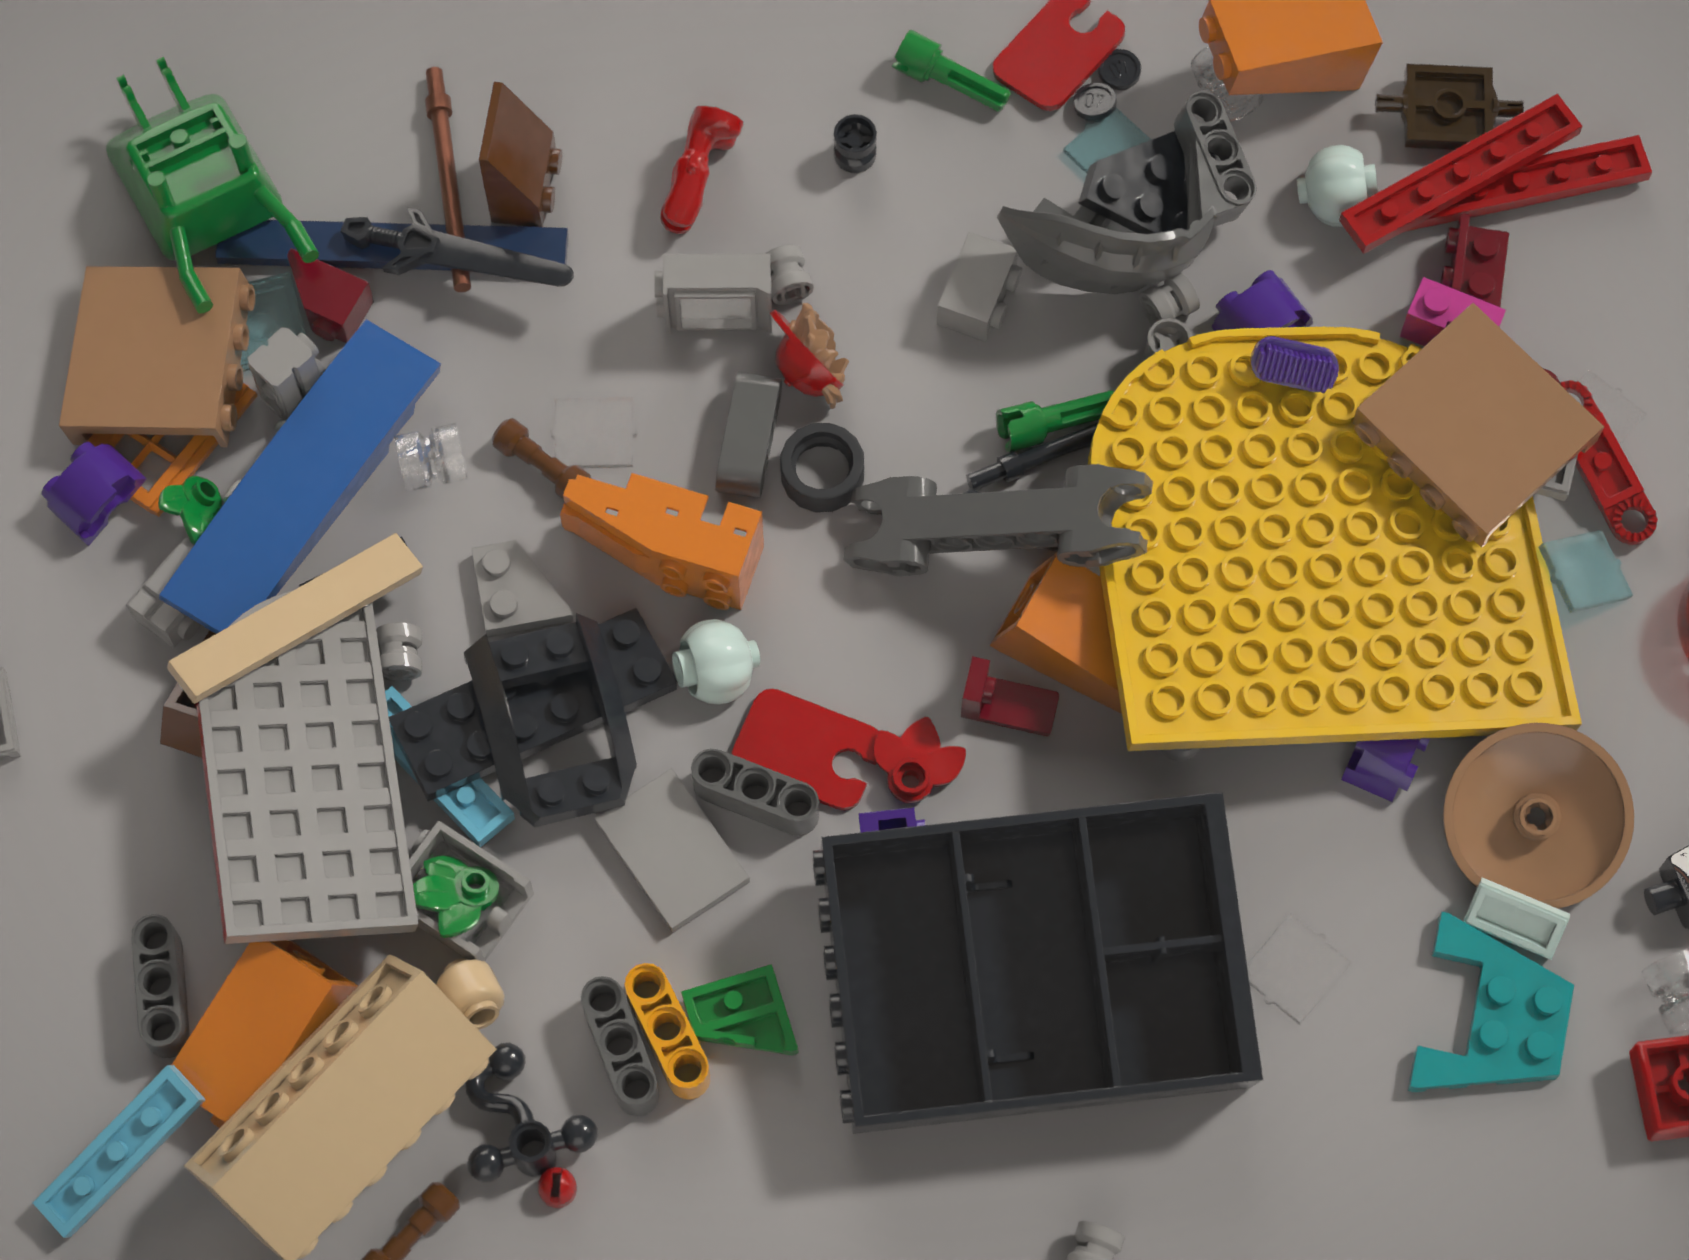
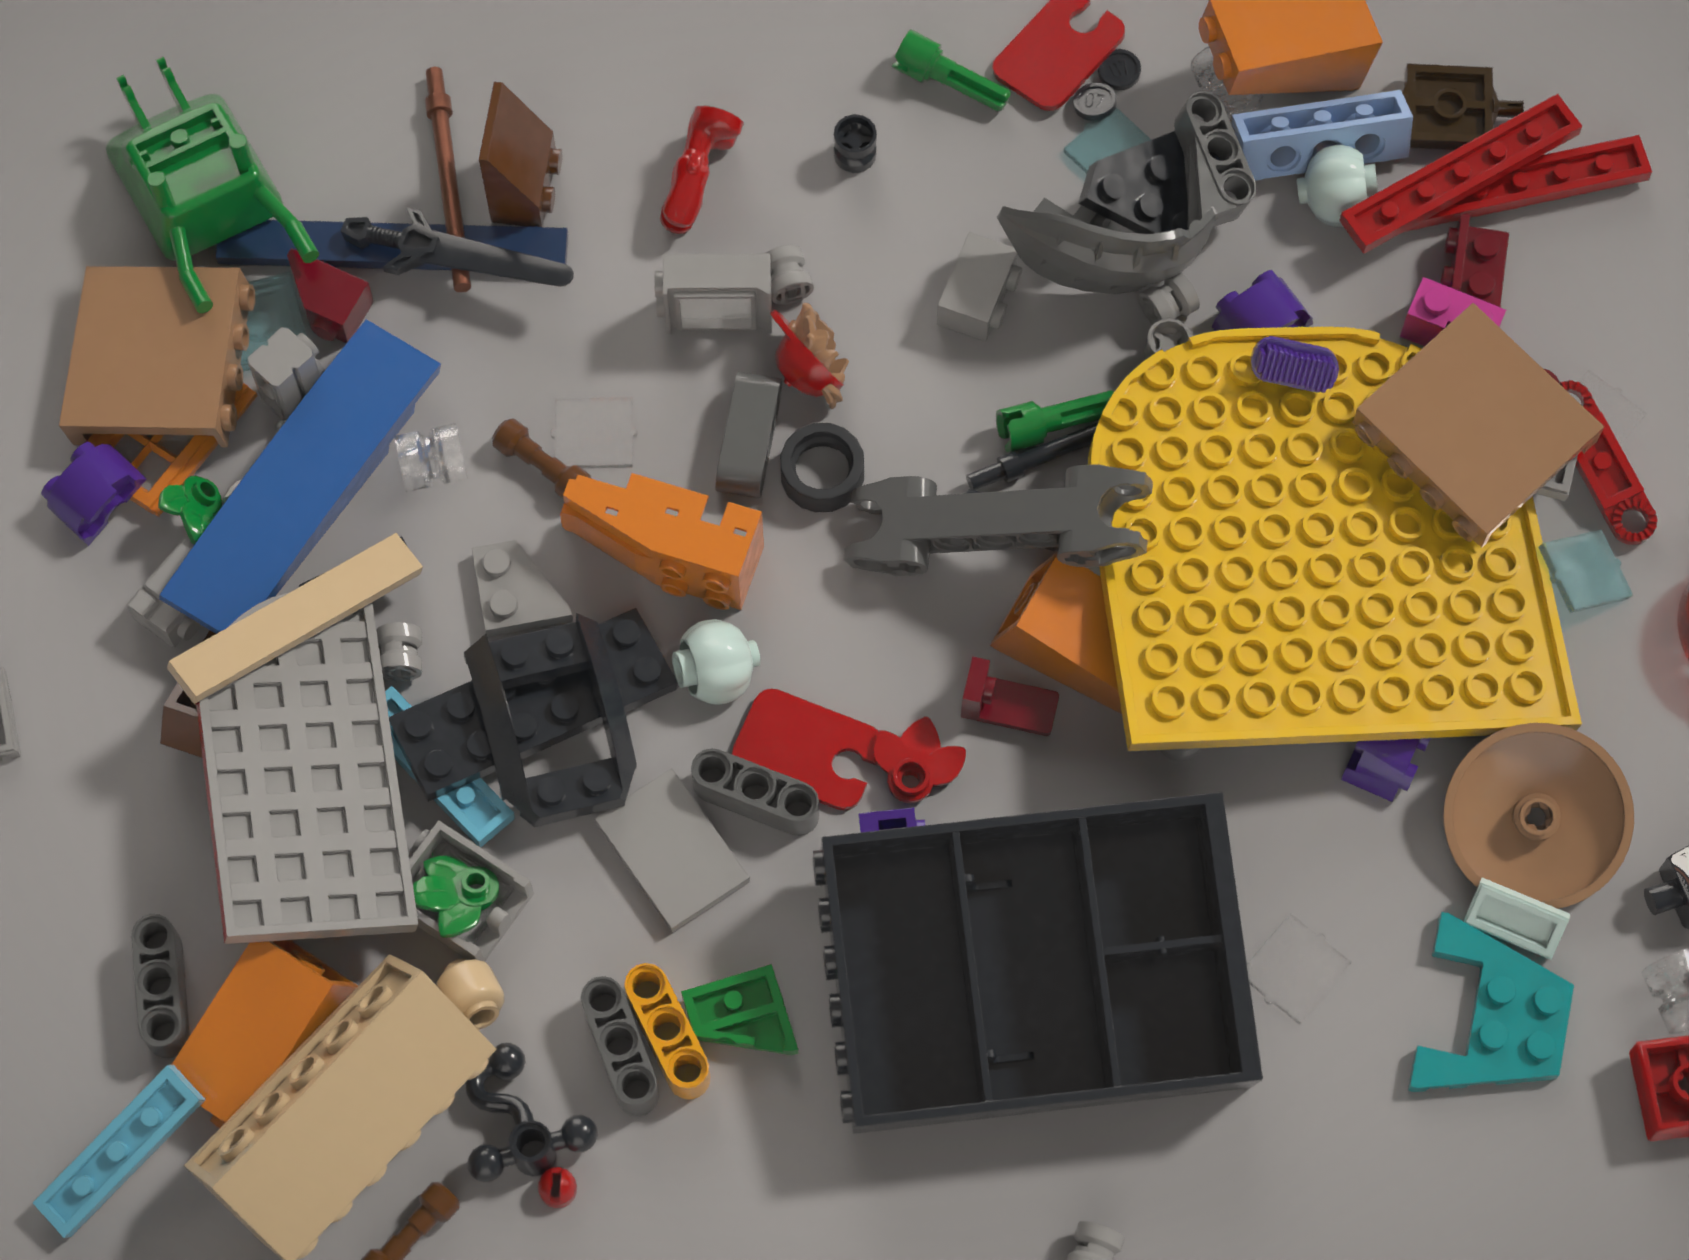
(1287, 137): none -> light blue brick

